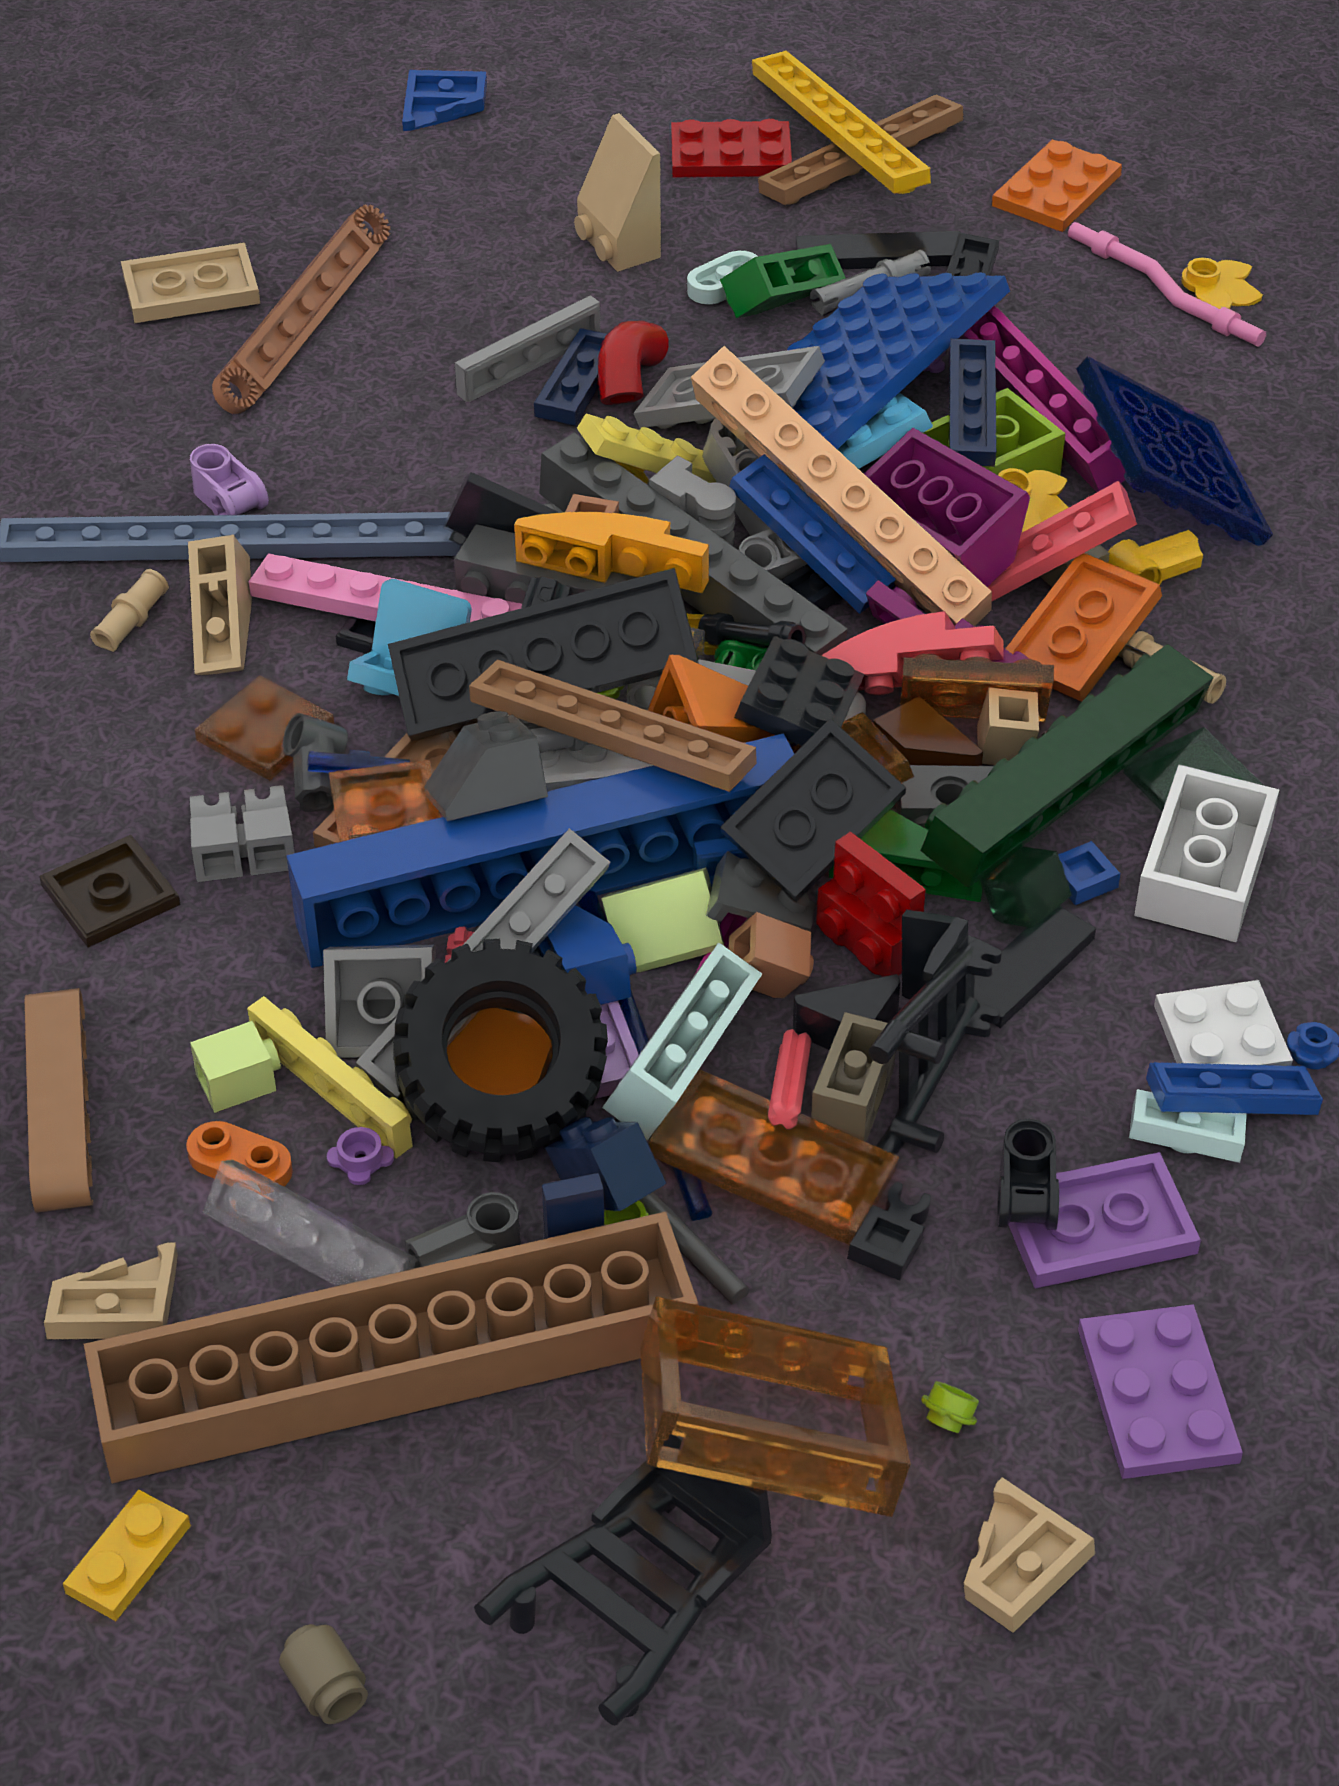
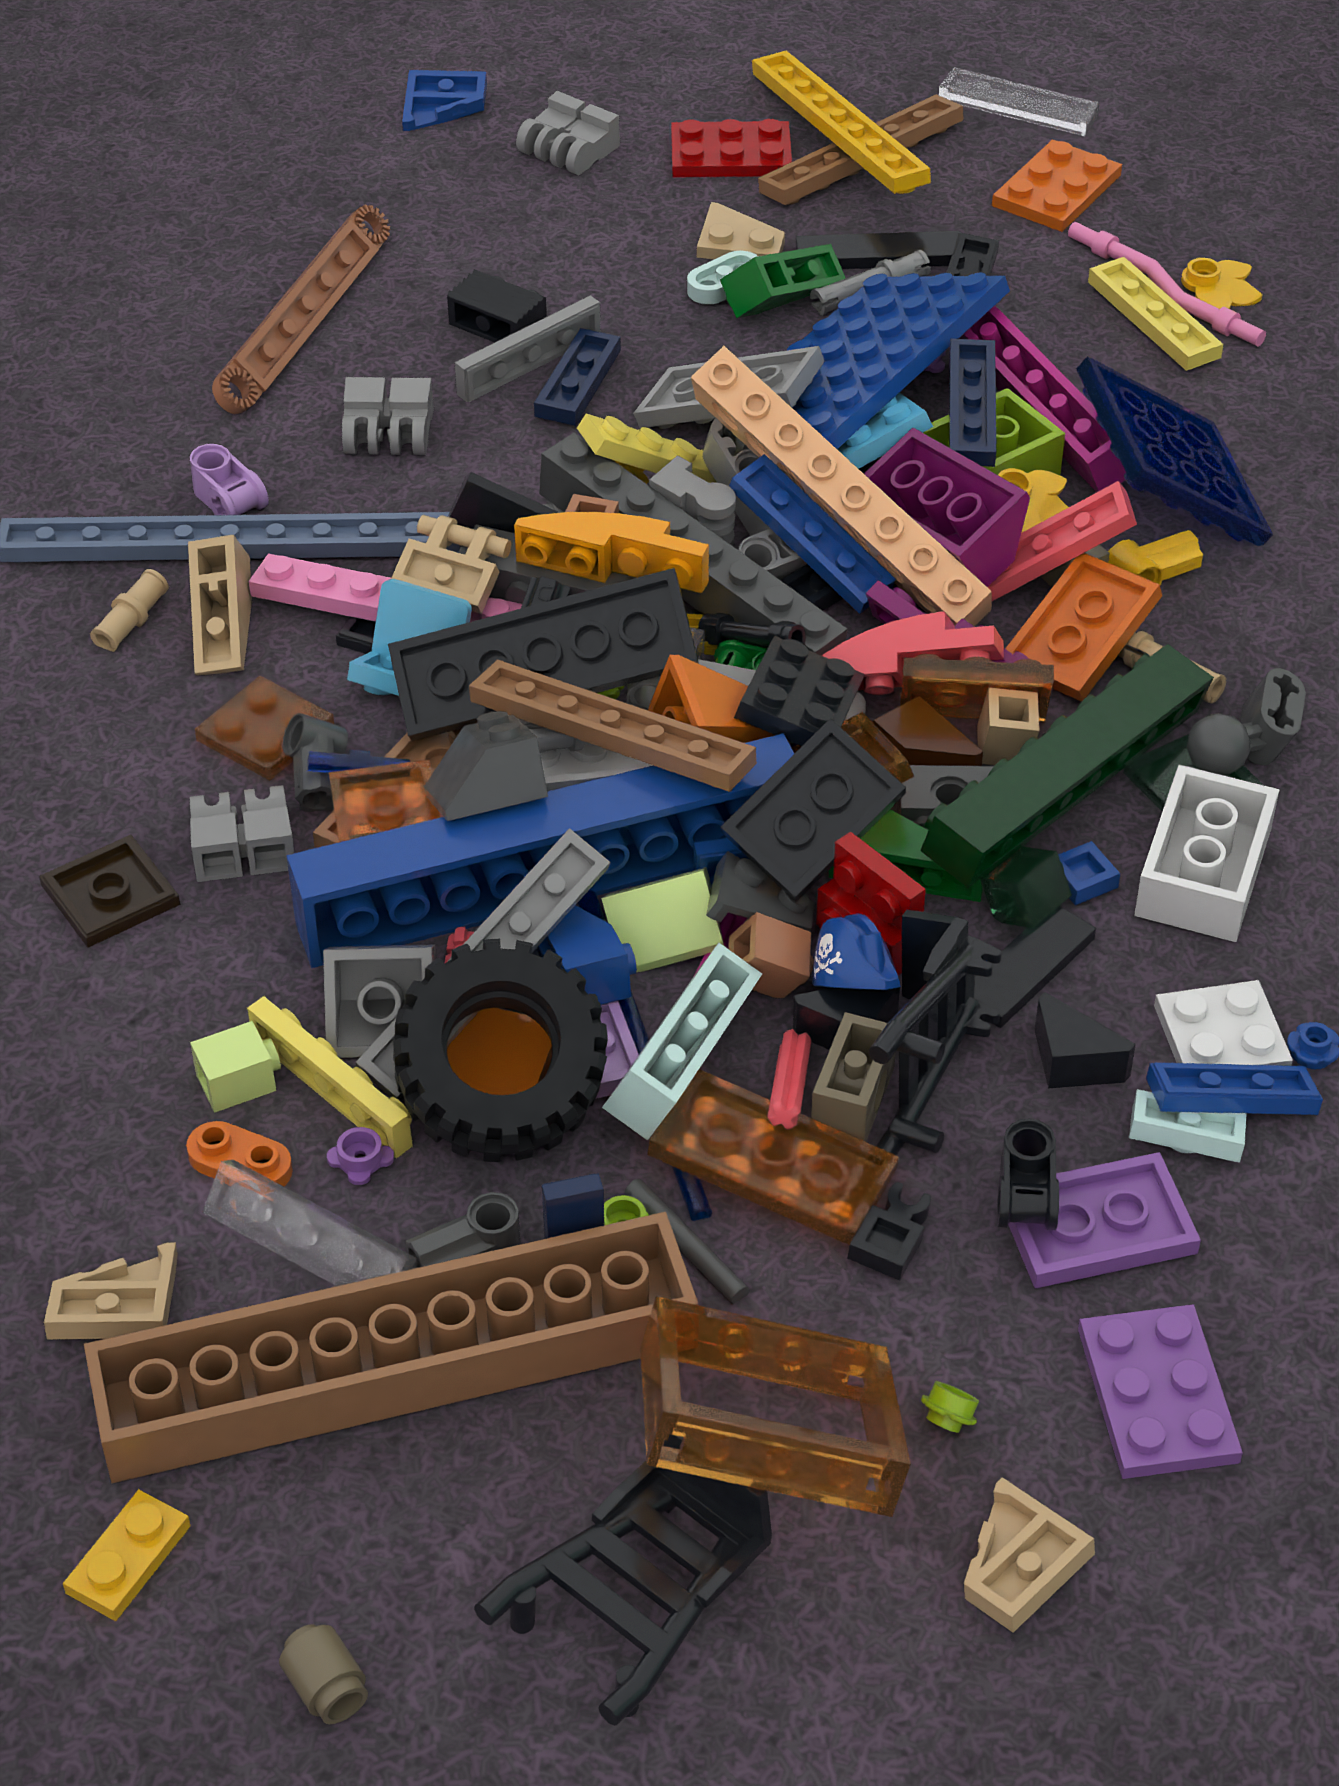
(56, 1101): medium nougat beam -> none
(190, 282): tan plate -> none
(370, 411): none -> light grey legs
(448, 571): none -> tan plate
(493, 306): none -> black brick
(570, 133): none -> light grey legs
(612, 1150): dark blue brick -> none
(621, 359): red cylinder -> none
(622, 198): tan slope -> none
(733, 231): none -> tan wing
(853, 956): none -> blue hat
(1019, 101): none -> clear plate
(1079, 1048): none -> black slope
(1155, 313): none -> light yellow plate
(1265, 727): none -> dark grey beam

